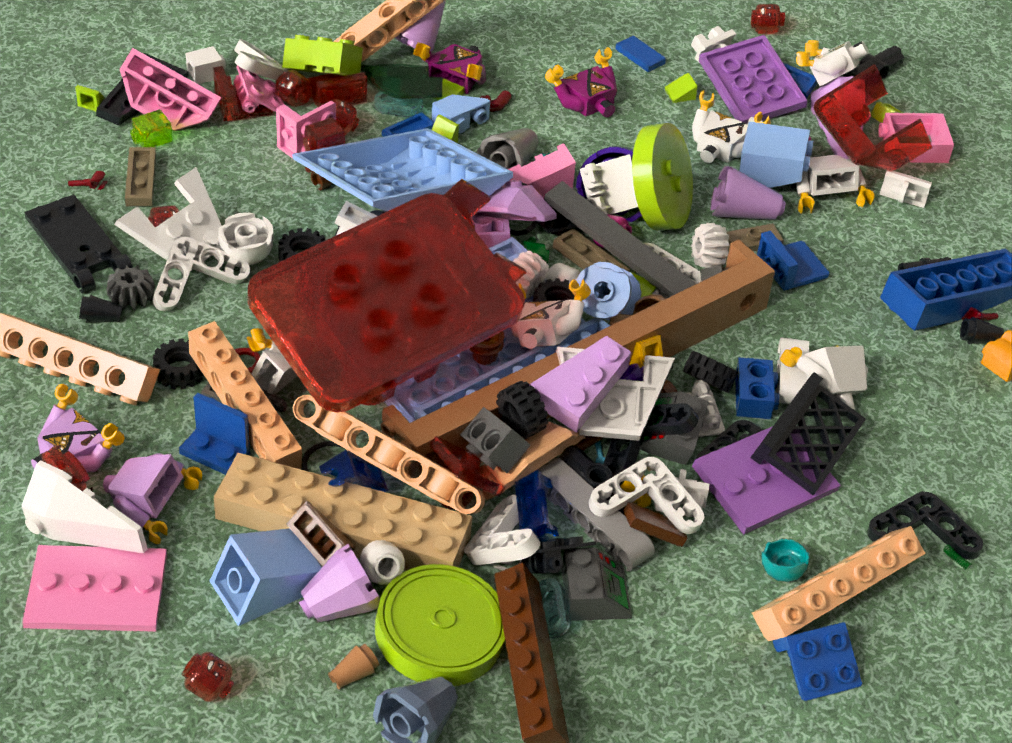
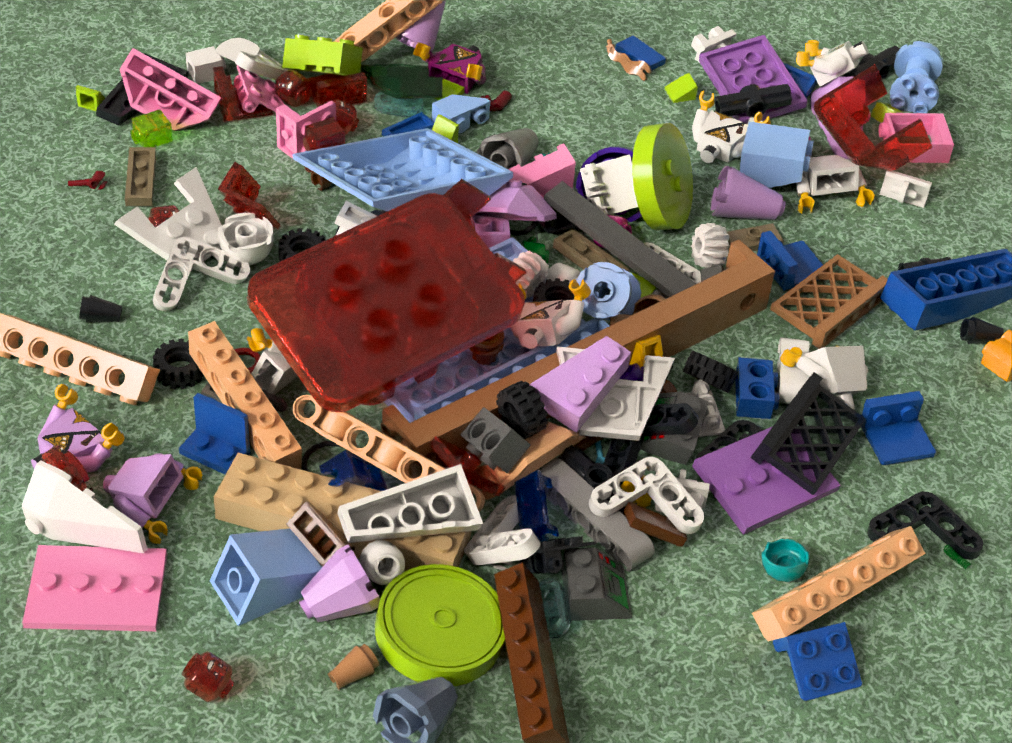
(68, 231): black hinge -> none
(130, 287): dark grey gear -> none
(232, 47): none -> white sticker
(241, 192): none -> clear red bracket
(417, 508): none -> white wedge
(587, 90): magenta torso -> none
(631, 67): none -> hair
(753, 100): none -> black piece
(767, 18): clear red head -> none
(846, 311): none -> medium nougat fence
(895, 428): none -> blue bracket
(917, 70): none -> light blue piece
(973, 312): dark red hand -> none

